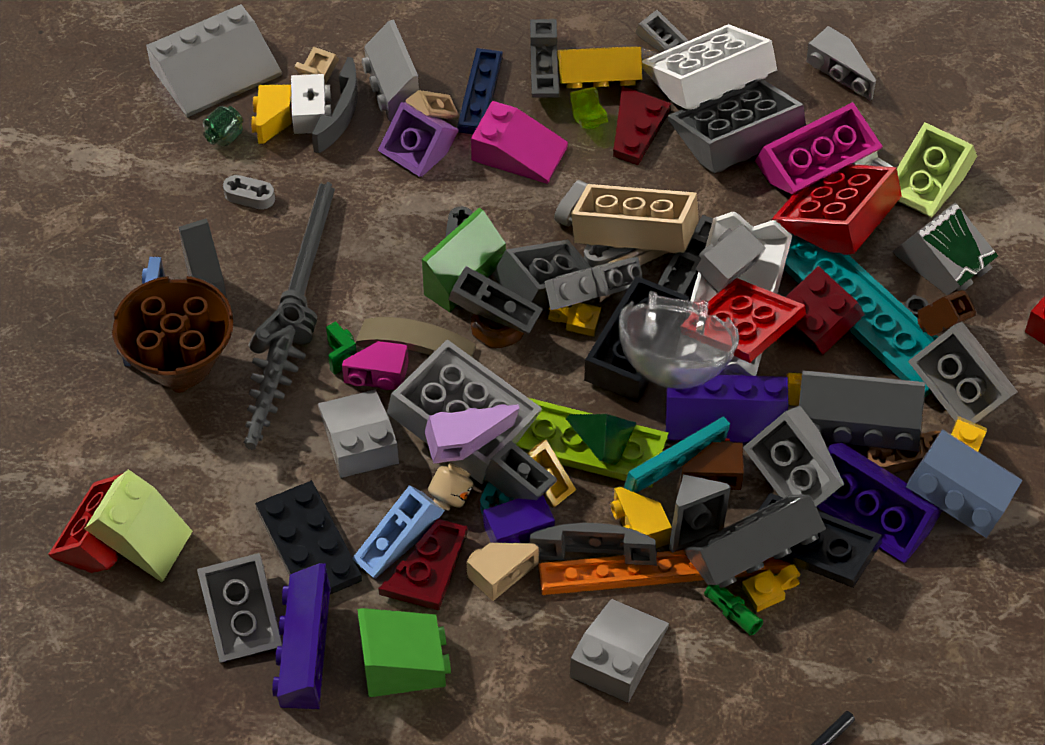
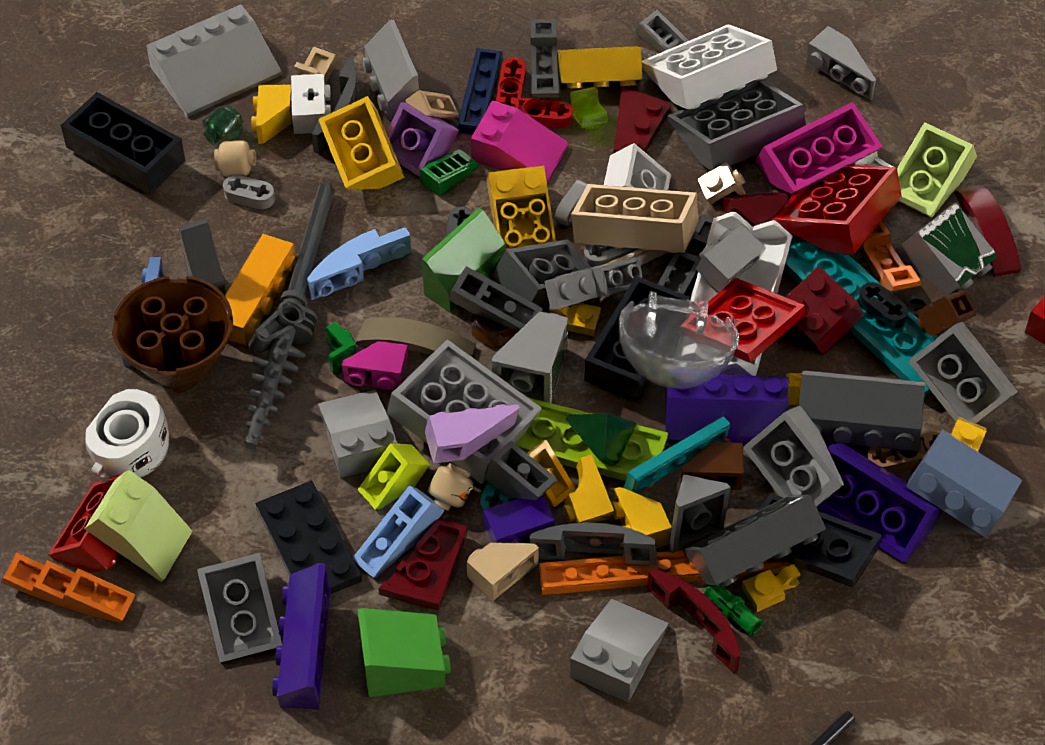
(68, 589): none -> orange slope
(123, 143): none -> black brick
(128, 435): none -> white piece
(234, 158): none -> tan head
(257, 285): none -> light orange brick
(346, 264): none -> light blue slope
(361, 146): none -> yellow slope
(392, 474): none -> neon yellow slope
(440, 185): none -> green slope
(521, 206): none -> yellow slope
(525, 104): none -> red beam
(535, 356): none -> light grey slope
(590, 500): none -> yellow arch
(636, 169): none -> white slope
(671, 589): none -> dark red slope
(721, 182): none -> bracket
(755, 207): none -> dark red slope
(883, 305): none -> black beam
(886, 263): none -> orange slope
(992, 225): none -> dark red slope

